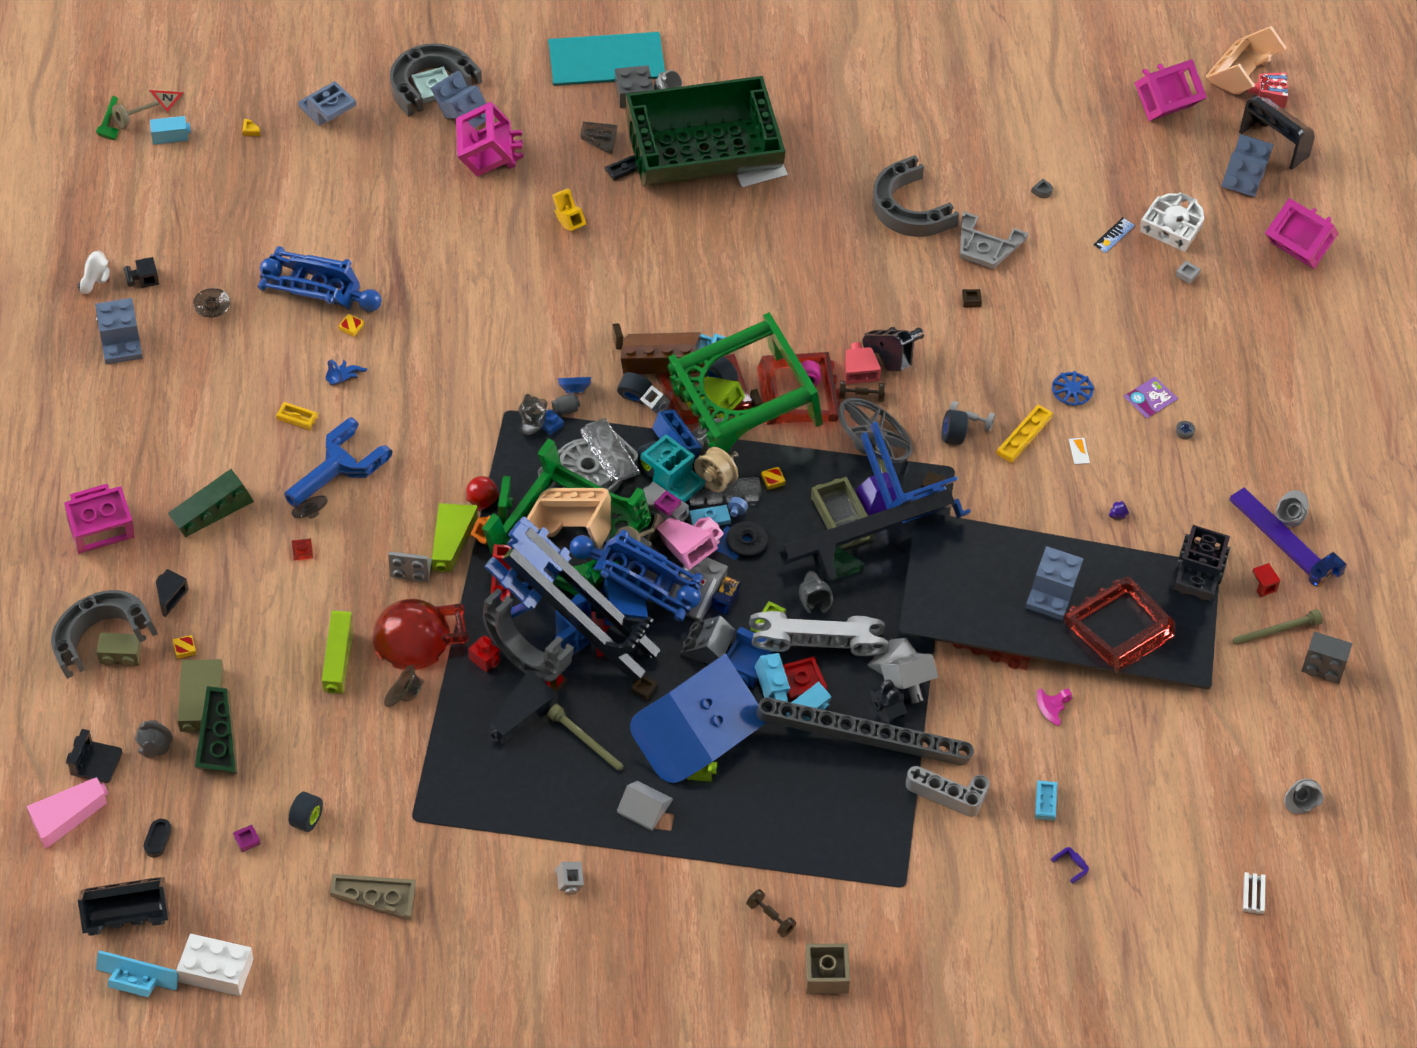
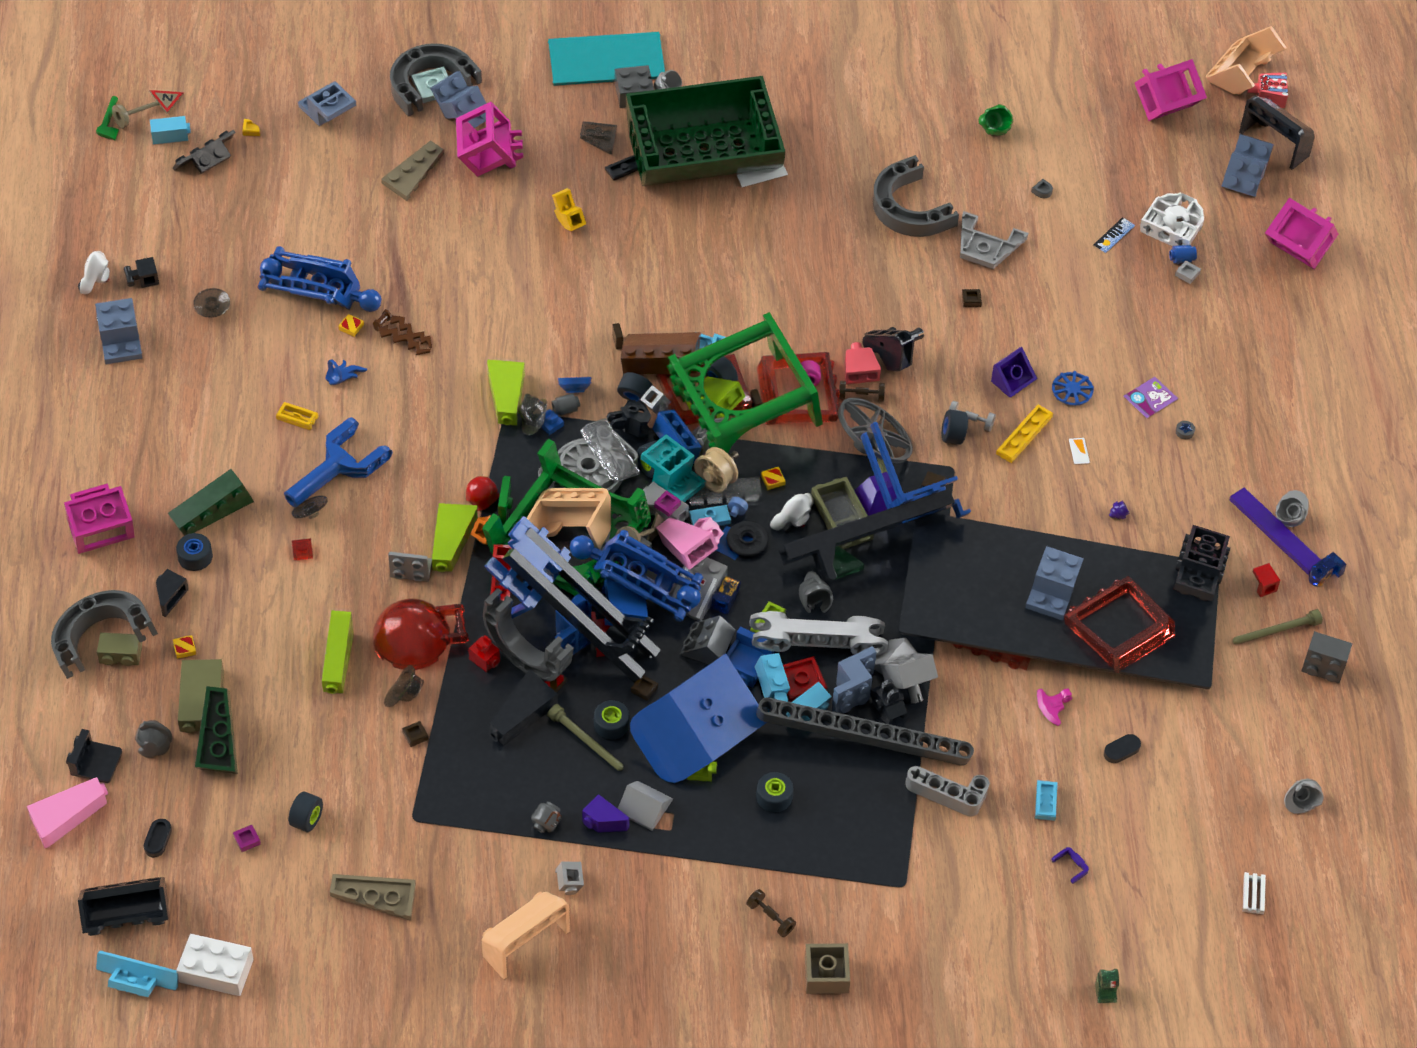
(194, 552): none -> black wheel
(208, 156): none -> black bracket
(384, 332): none -> reddish brown piece
(408, 174): none -> dark tan wing
(415, 734): none -> dark brown tile
(506, 385): none -> lime slope
(523, 926): none -> light nougat windscreen
(546, 817): none -> dark grey head
(604, 816): none -> dark purple slope
(611, 719): none -> black wheel
(630, 419): none -> black hinge
(774, 792): none -> black wheel
(794, 511): none -> white head
(854, 680): none -> sand blue bracket
(996, 120): none -> green hair
(1013, 373): none -> dark purple slope
(1106, 986): none -> clear green leg
(1122, 748): none -> black tile
(1183, 253): none -> blue brick

